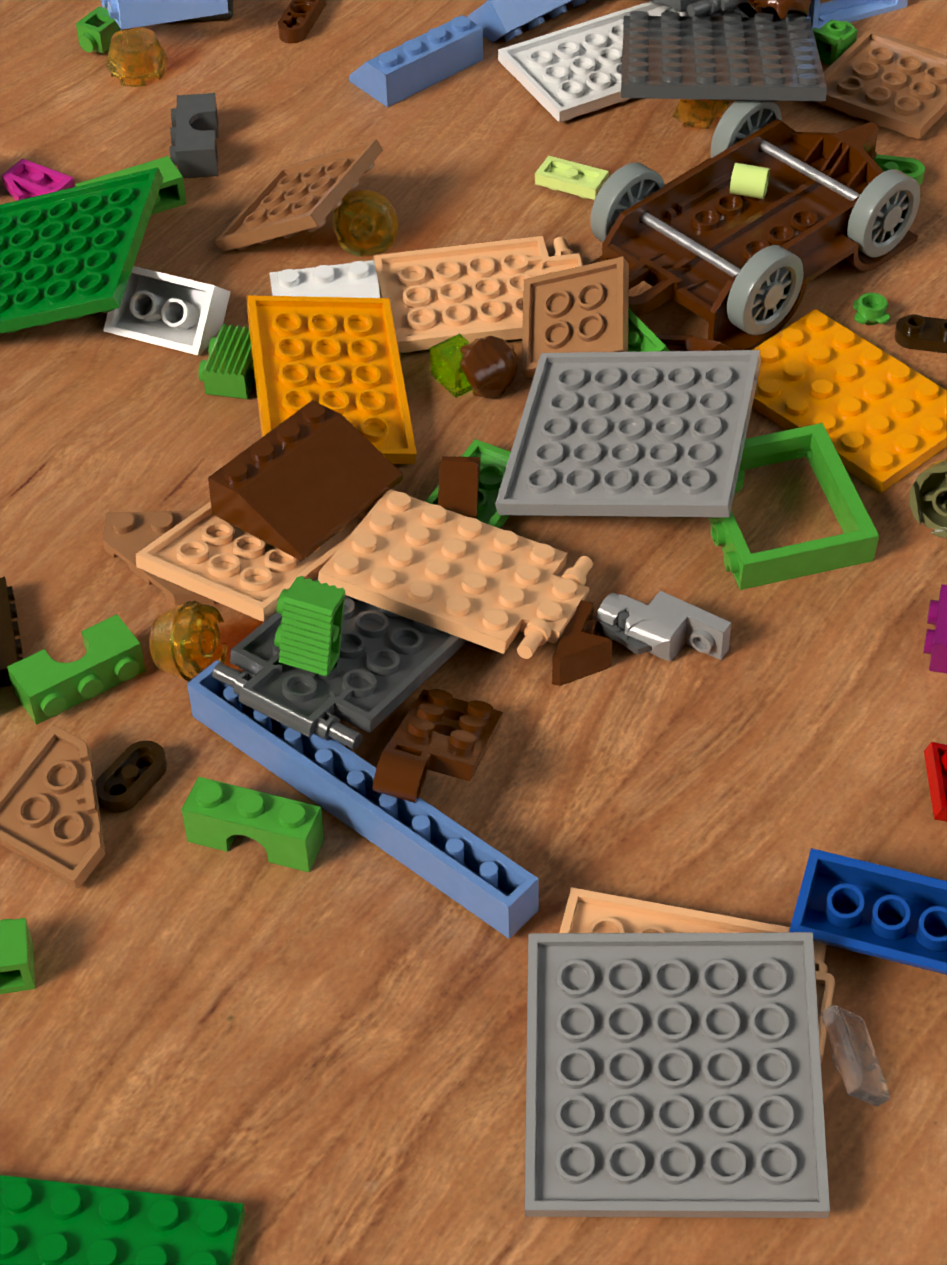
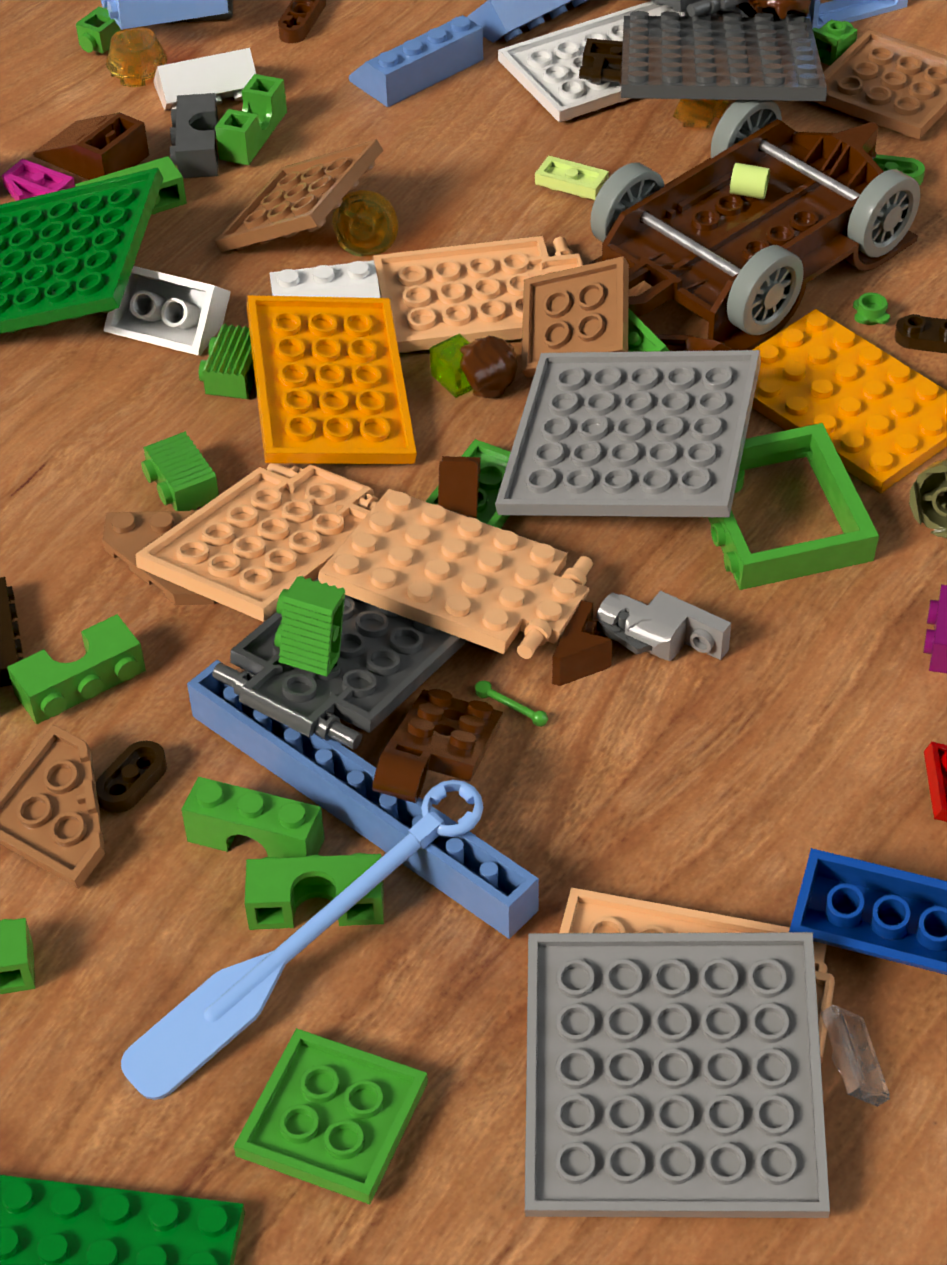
(97, 146): none -> reddish brown slope
(180, 473): none -> bright green brick
(187, 640): clear yellow cone -> none
(218, 74): none -> white slope
(238, 993): none -> light blue piece
(245, 131): none -> bright green arch
(281, 884): none -> bright green arch
(302, 481): reddish brown slope -> none
(331, 1115): none -> bright green plate
(484, 689): none -> bright green hinge
(602, 61): none -> dark brown plate

